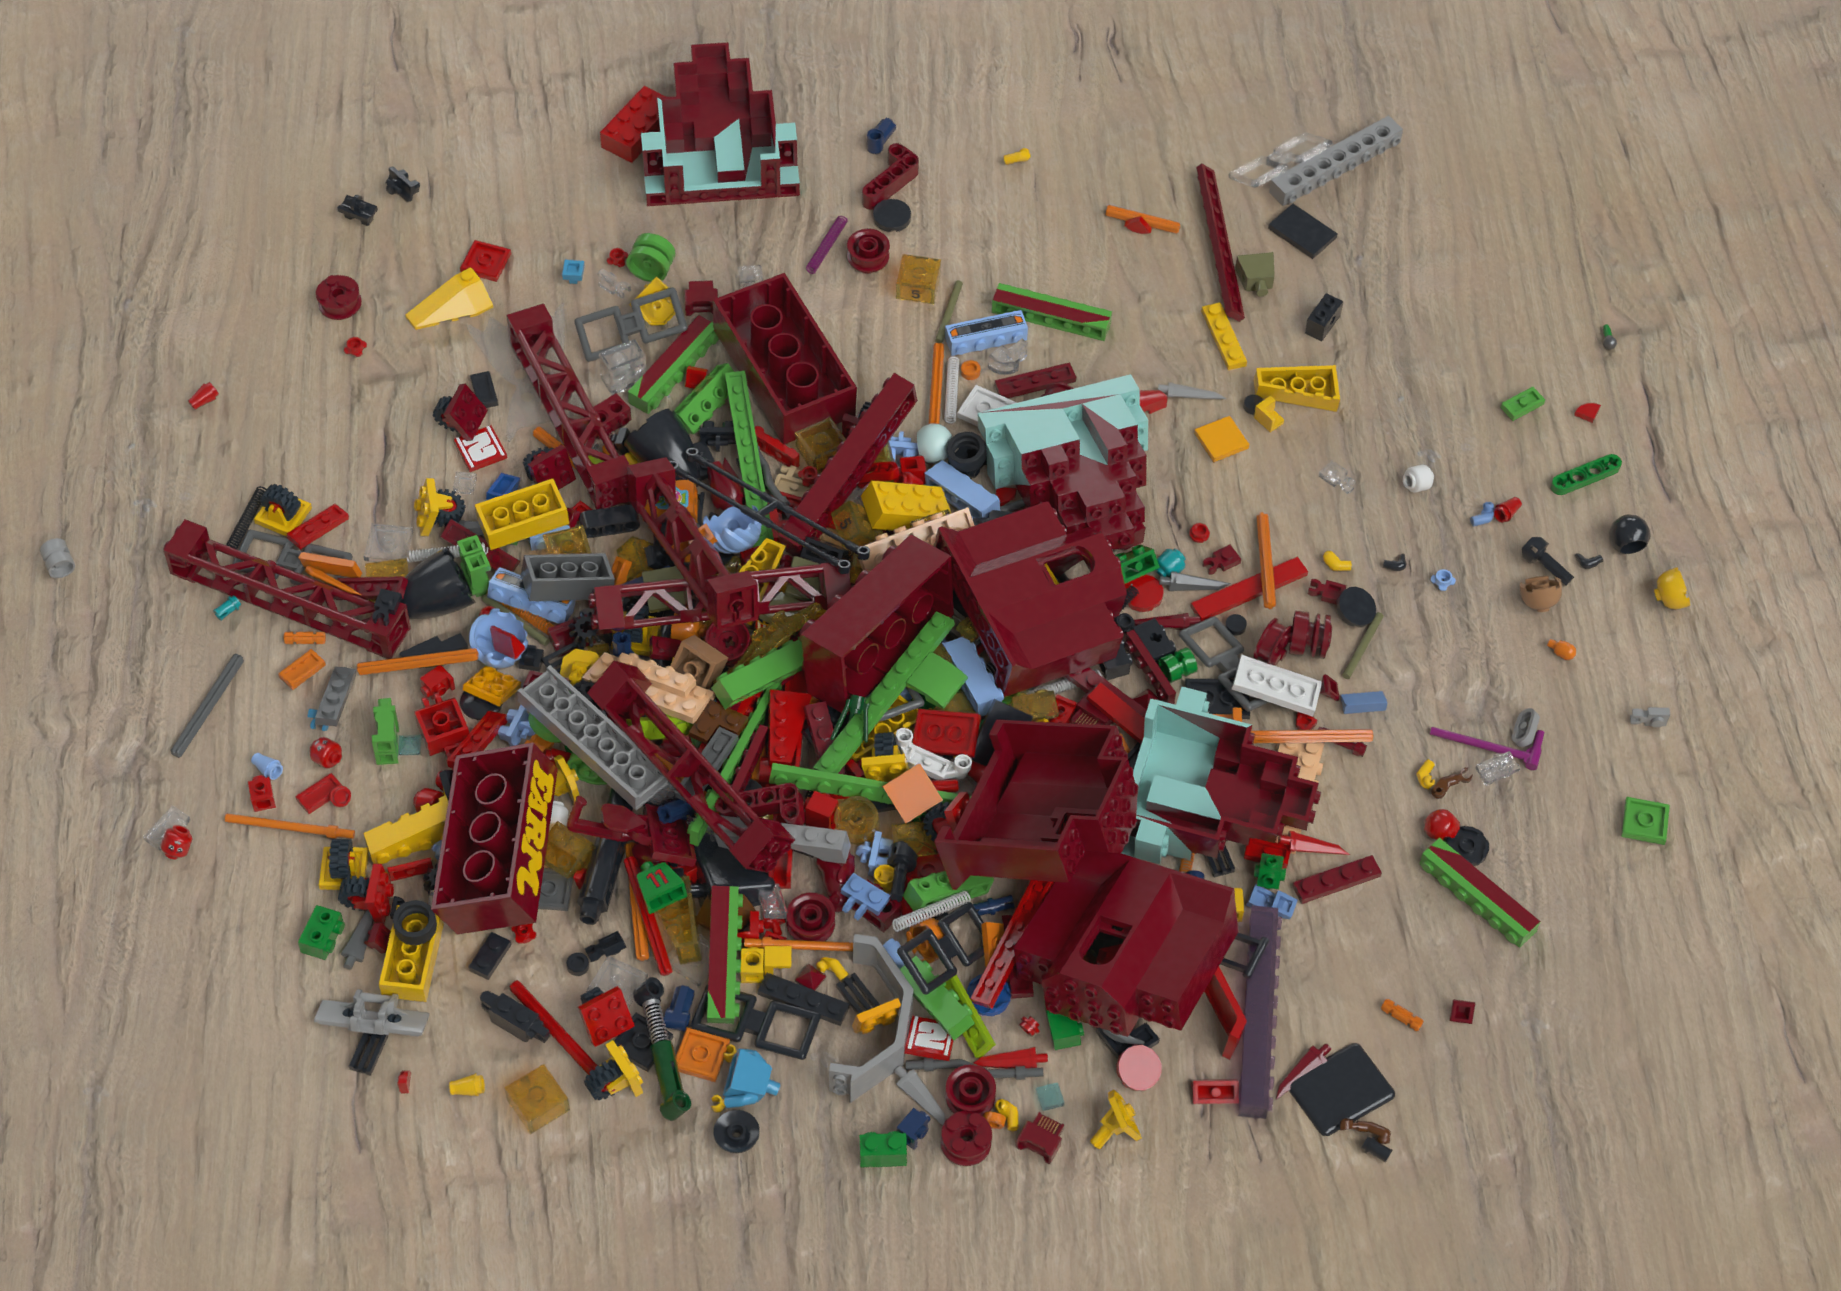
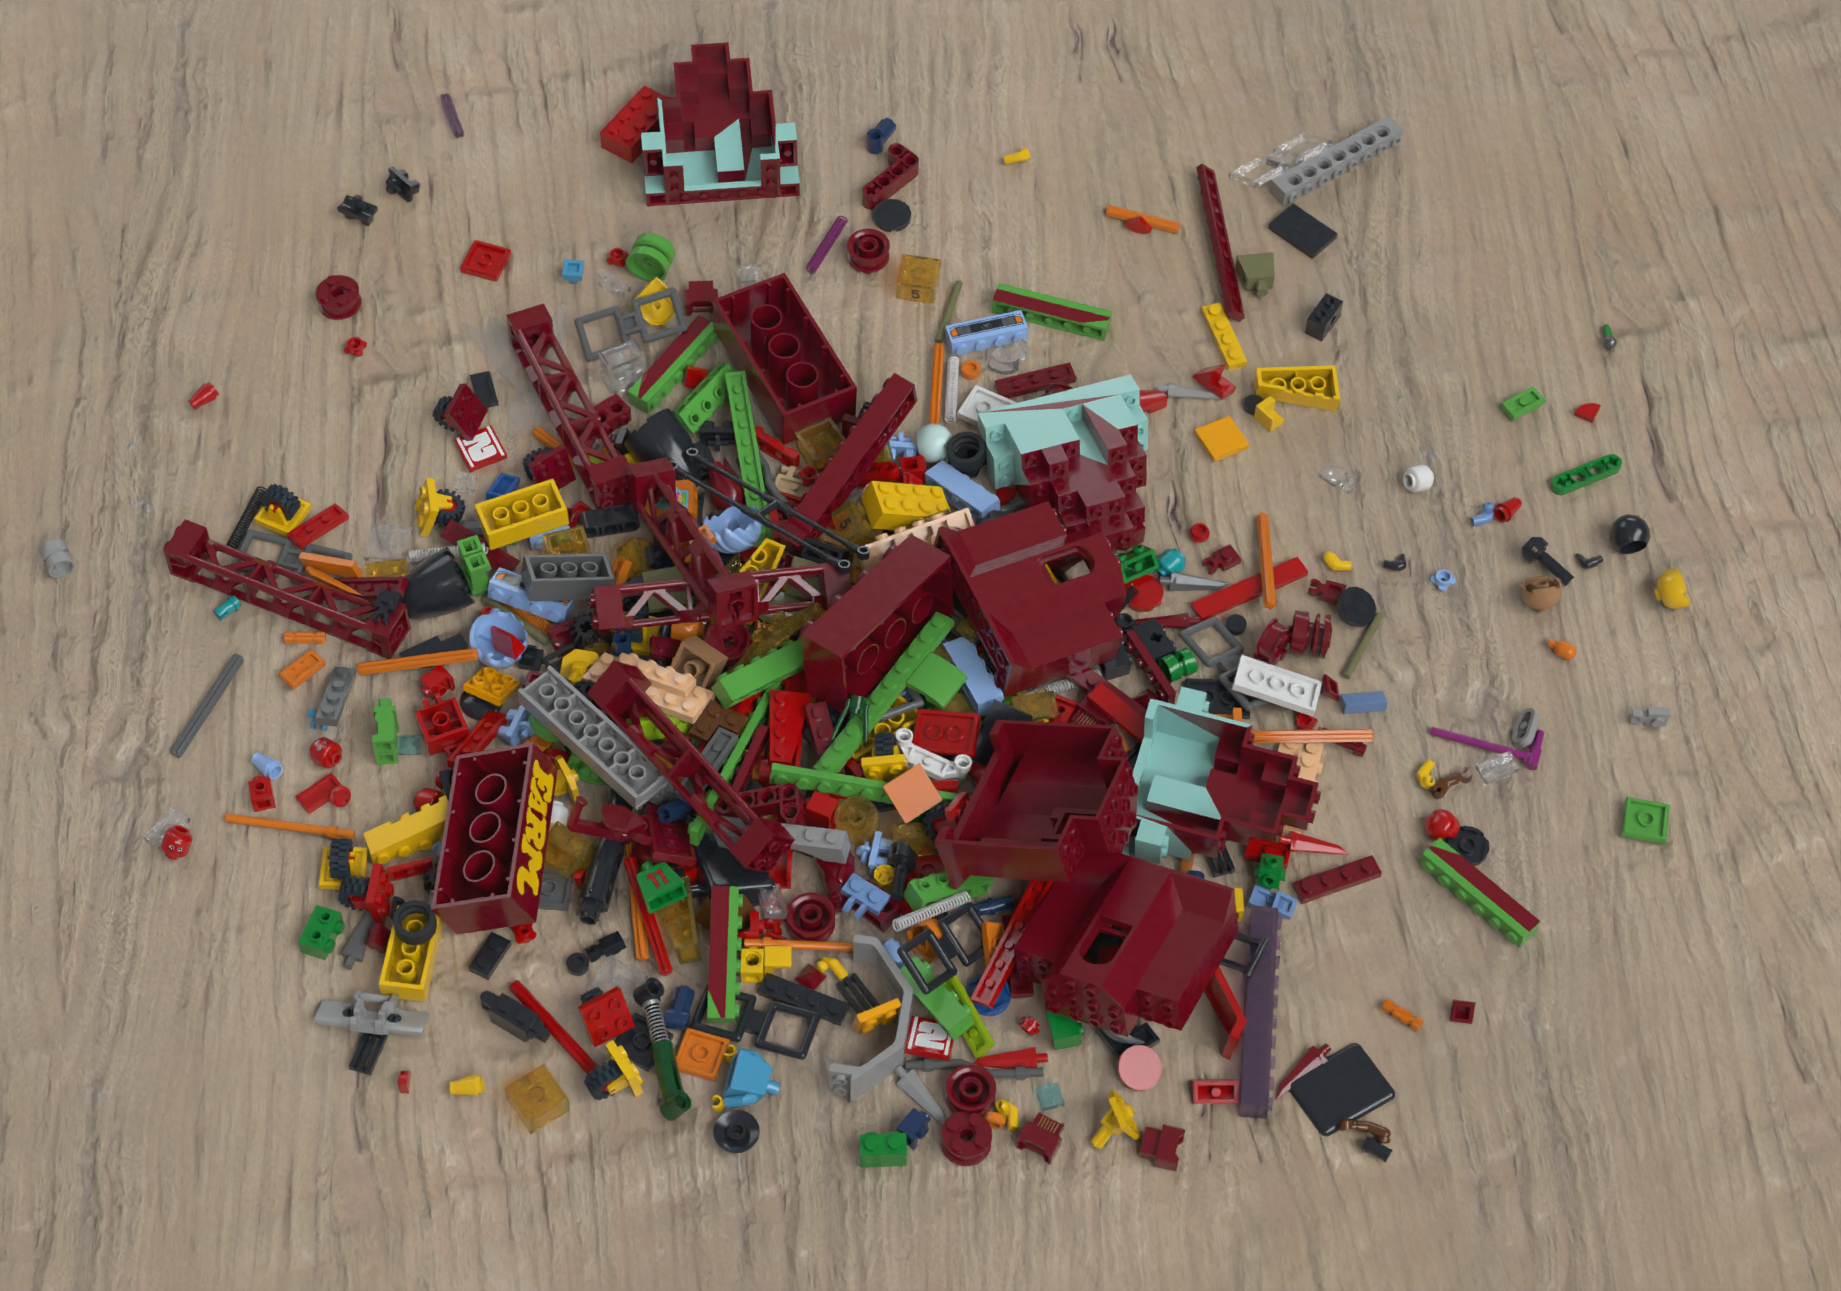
(452, 115): none -> clear purple axle
(456, 298): yellow wedge -> none
(1162, 1146): none -> dark red piece
(1213, 380): none -> red slope

